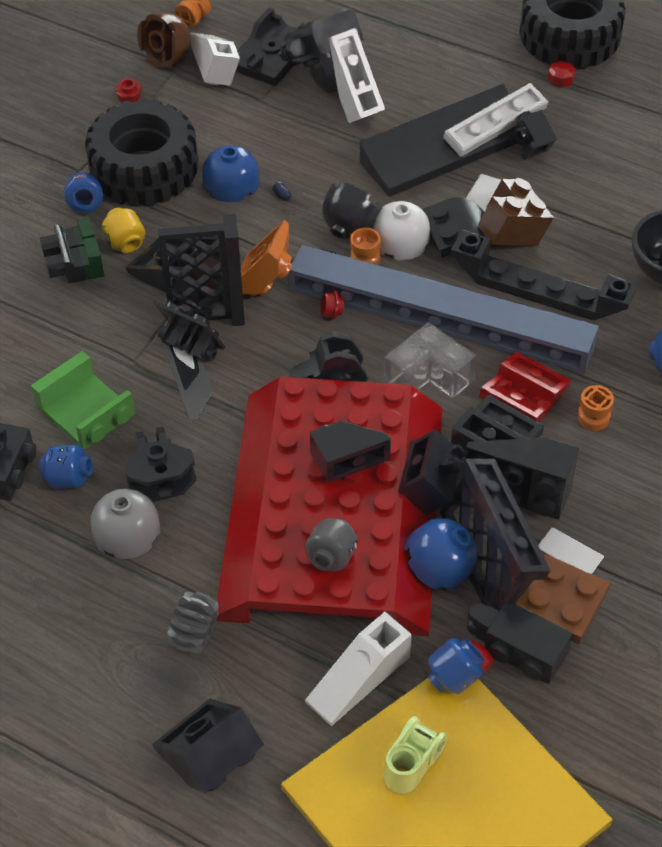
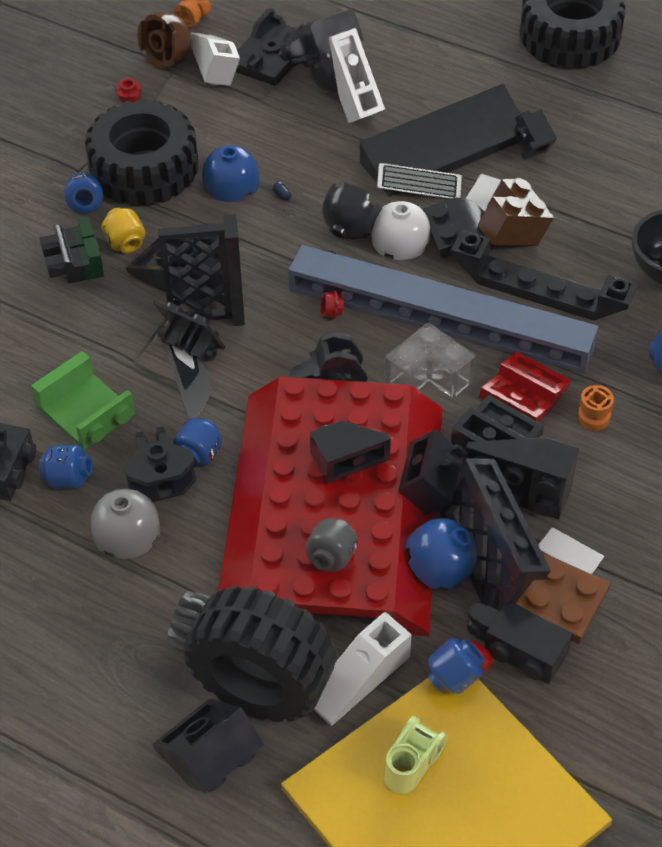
(201, 438): none -> blue head
(260, 653): none -> black tyre
(267, 262): orange slope -> none
(365, 245): orange wheel -> none
(419, 181): none -> sticker
(493, 120): white tile -> none
(561, 74): red tile -> none

